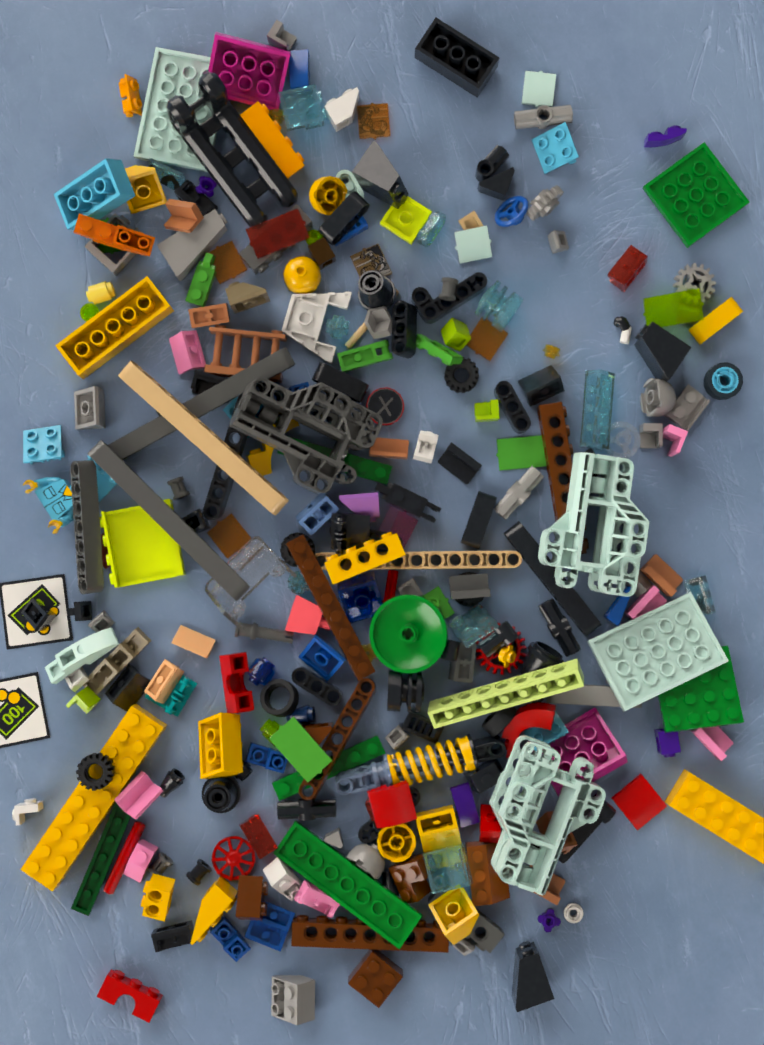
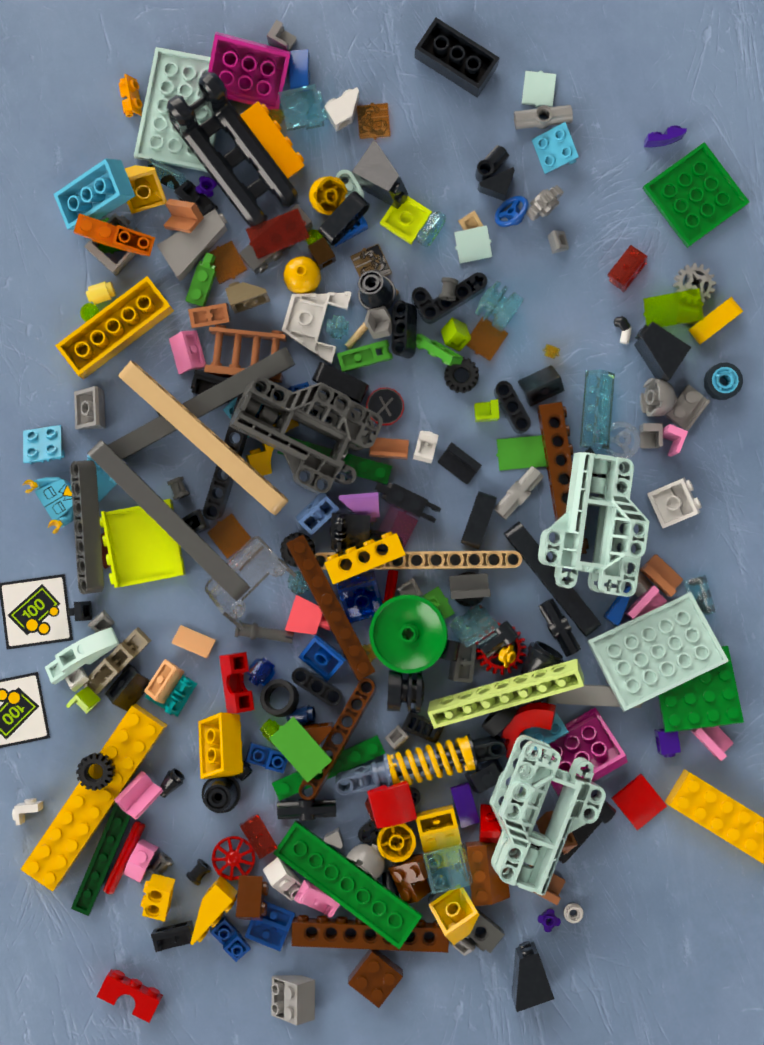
(38, 615): black slope -> none
(674, 502): none -> white plate

